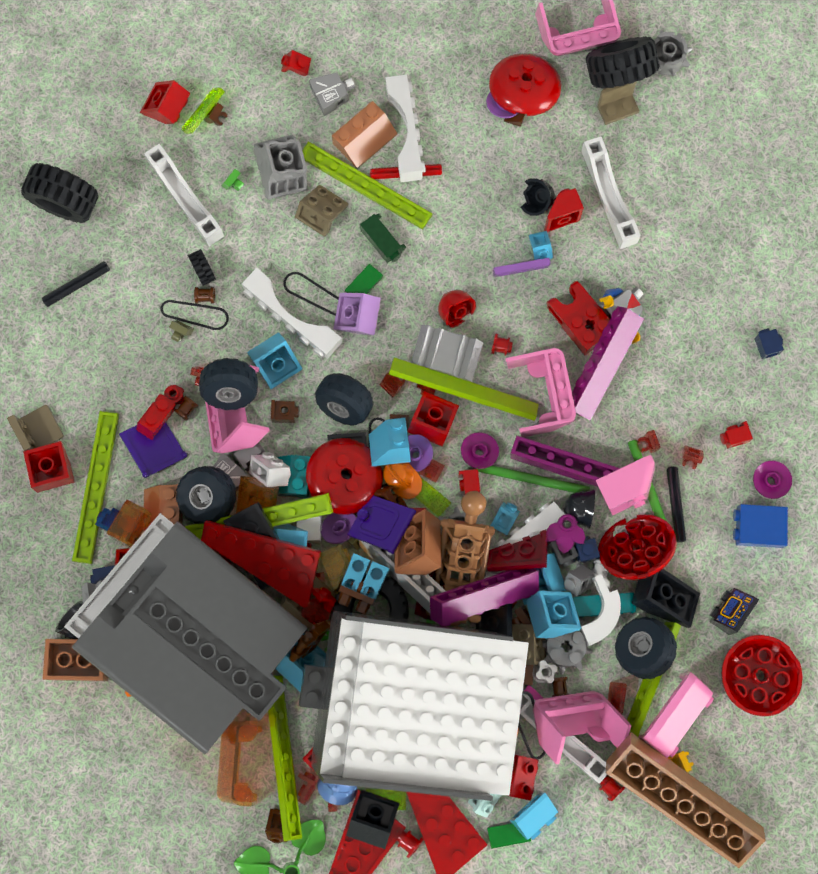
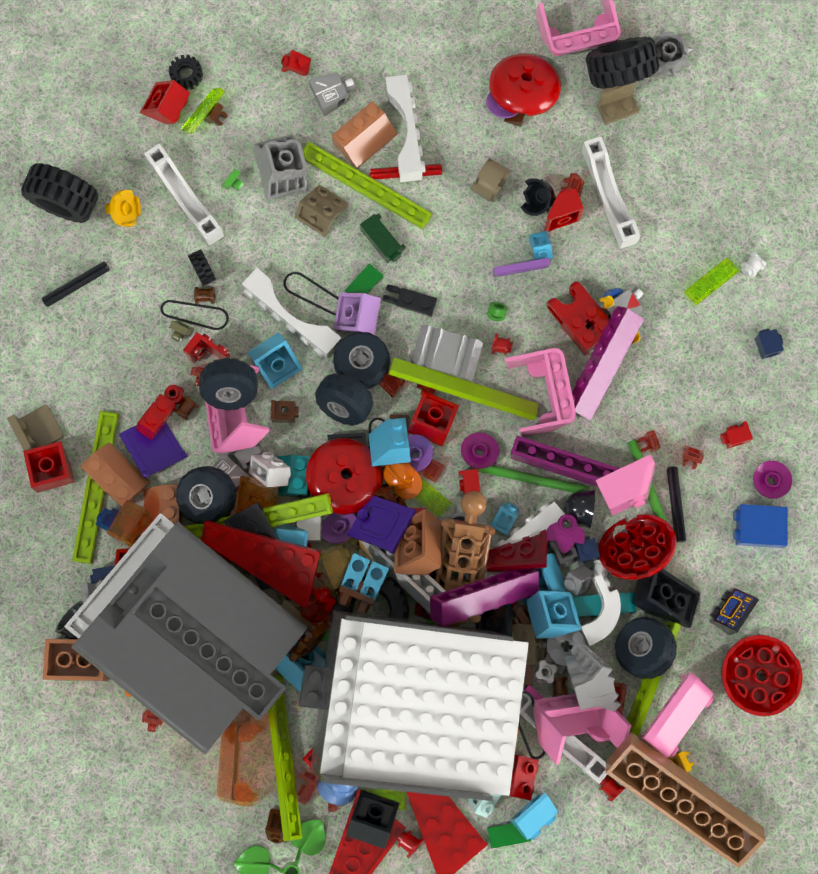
(115, 474): none -> nougat slope
(124, 208): none -> yellow tile
(152, 720): none -> clear red tile
(183, 63): none -> black tyre
(199, 343): none -> red bracket
(362, 358): none -> black wheel
(411, 300): none -> black hinge
(458, 304): red cylinder -> none
(490, 180): none -> dark tan brick
(497, 309): none -> bright green tile
(574, 181): none -> clear red tile
(591, 679): none -> light grey slope
(711, 281): none -> clear neon green tile
(753, 265): none -> white brick

